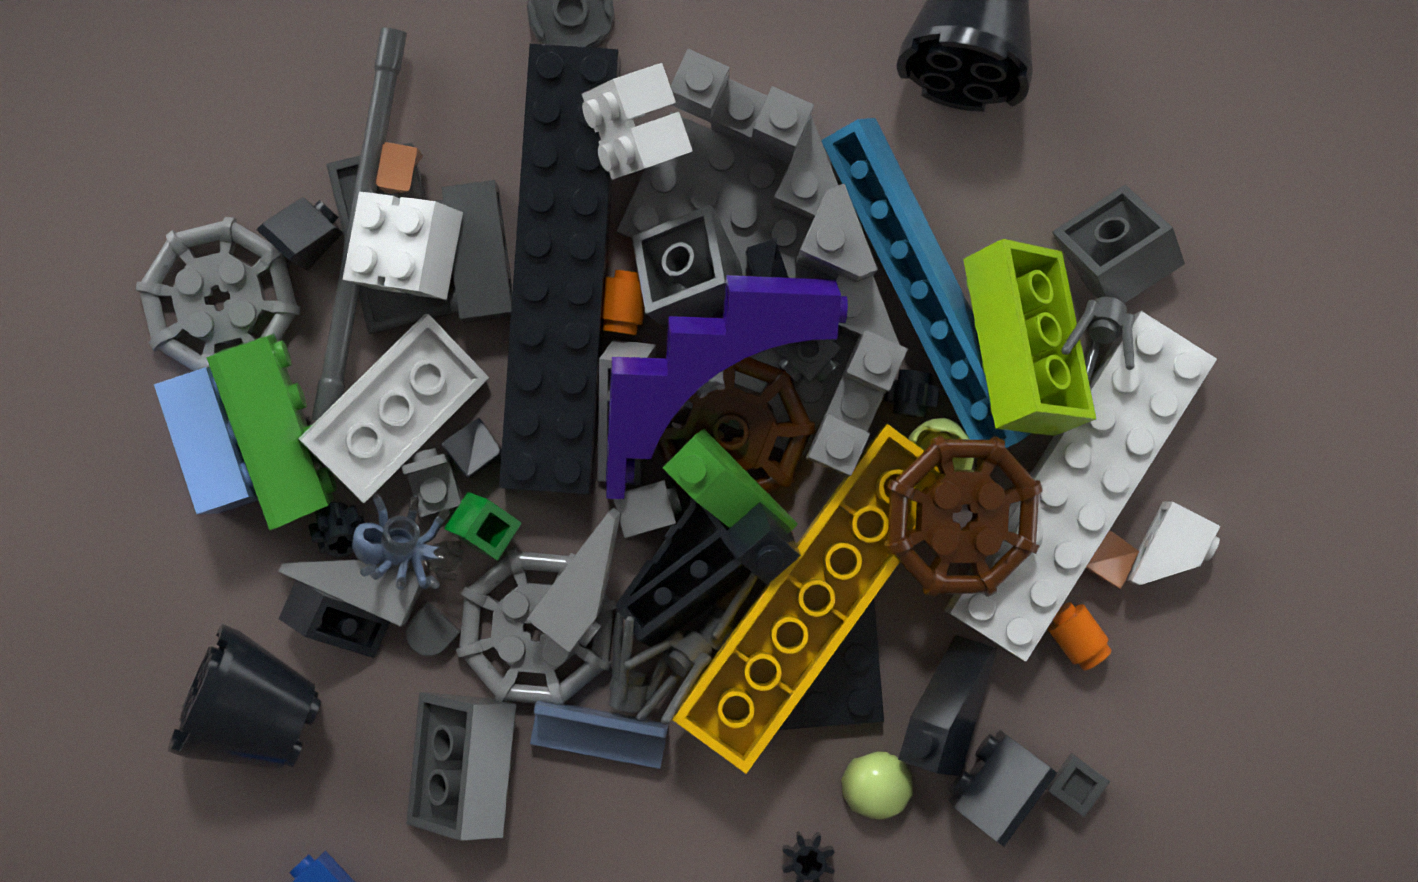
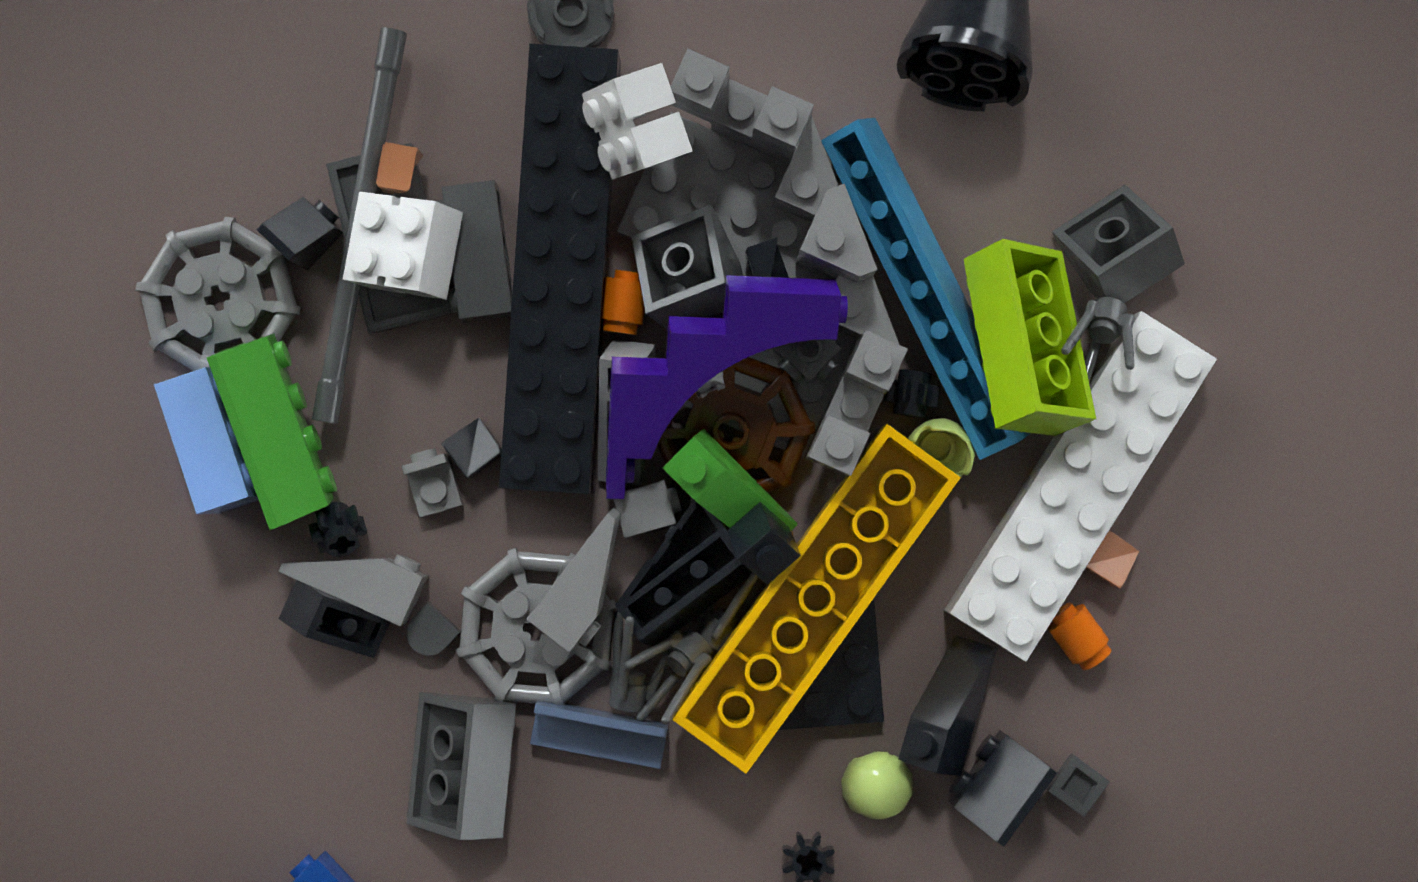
(244, 706): black cone -> none
(394, 408): white plate -> none
(398, 543): animal -> none
(482, 525): green brick -> none
(989, 516): reddish brown plate -> none
(1173, 544): white slope -> none

